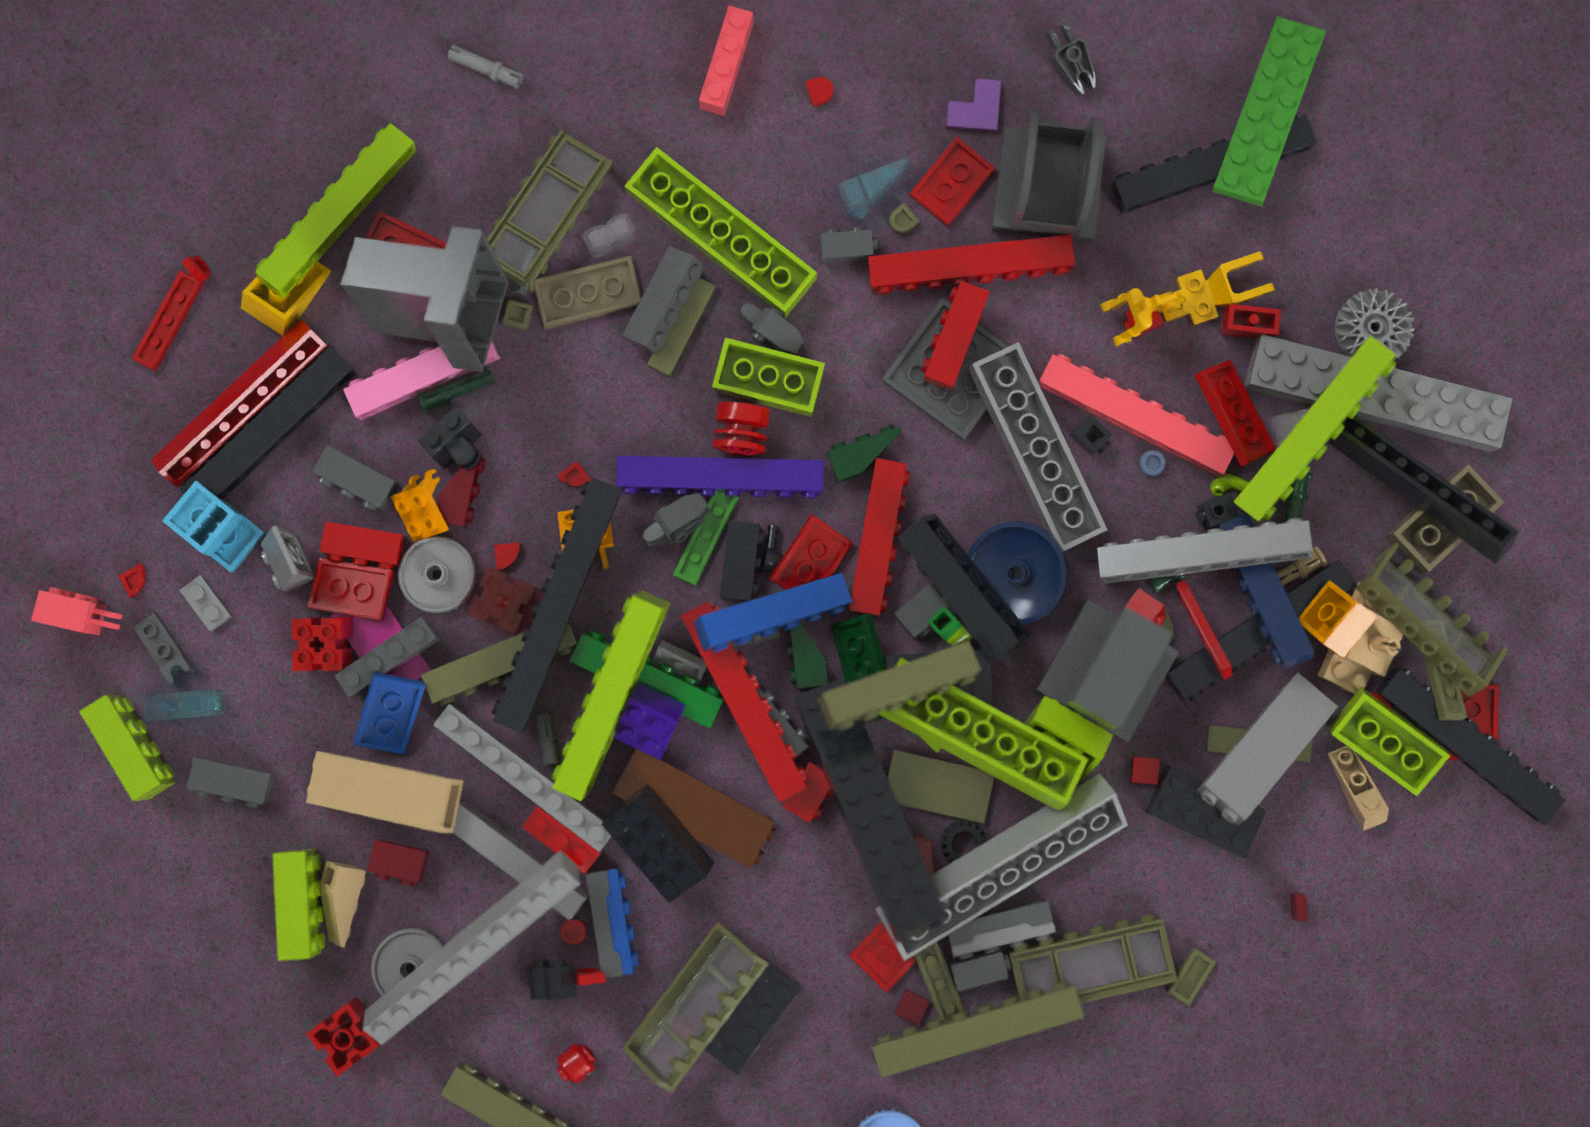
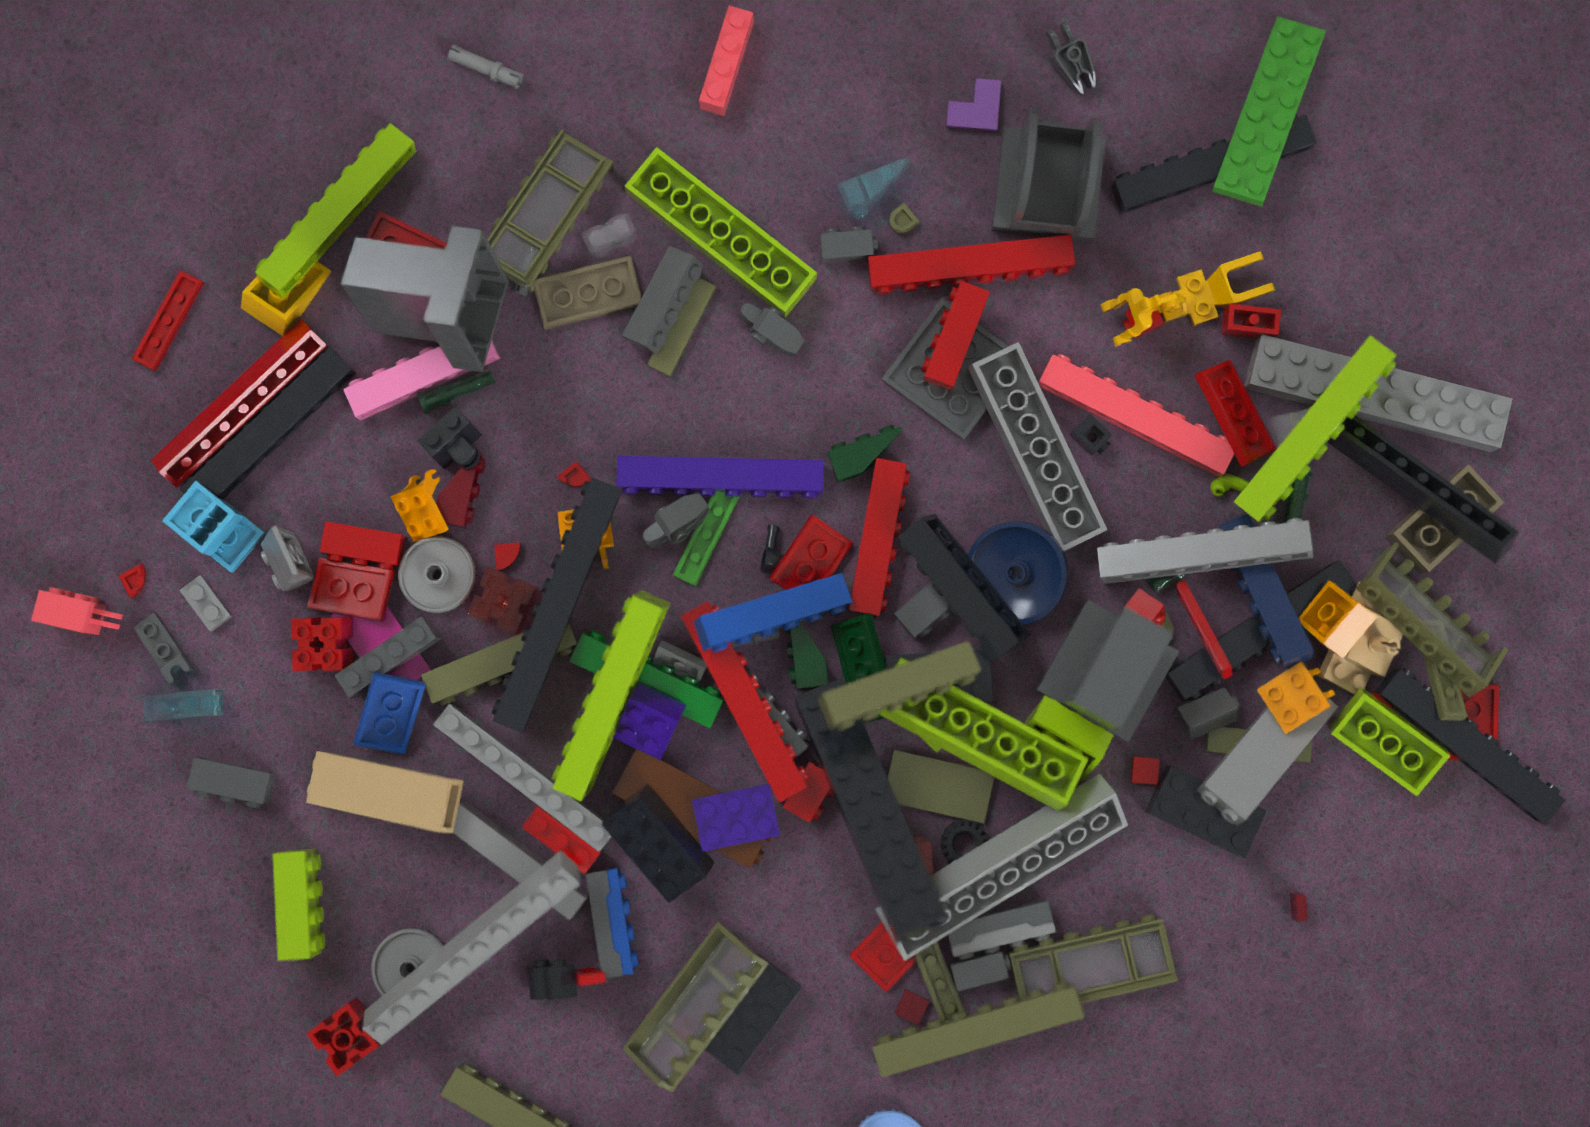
(128, 747): lime brick -> none
(197, 268): red tile -> none
(339, 895): tan slope -> none
(354, 479): dark grey brick -> none
(398, 861): dark red brick -> none
(517, 315): olive tile -> none
(546, 738): dark grey axle -> none
(573, 931): red tile -> none
(576, 1063): red head -> none
(735, 817): none -> dark purple plate
(740, 431): red wheel -> none
(741, 561): black brick -> none
(768, 377): lime brick -> none
(819, 90): red tile -> none
(952, 181): red tile -> none
(952, 630): green leg -> none
(1152, 463): sand blue tile -> none
(1191, 976): olive tile -> none
(1208, 713): none -> dark grey brick
(1216, 511): black brick -> none
(1295, 697): none -> light orange plate
(1301, 568): tan pin -> none
(1358, 788): tan slope -> none
(1380, 310): light grey wheel -> none

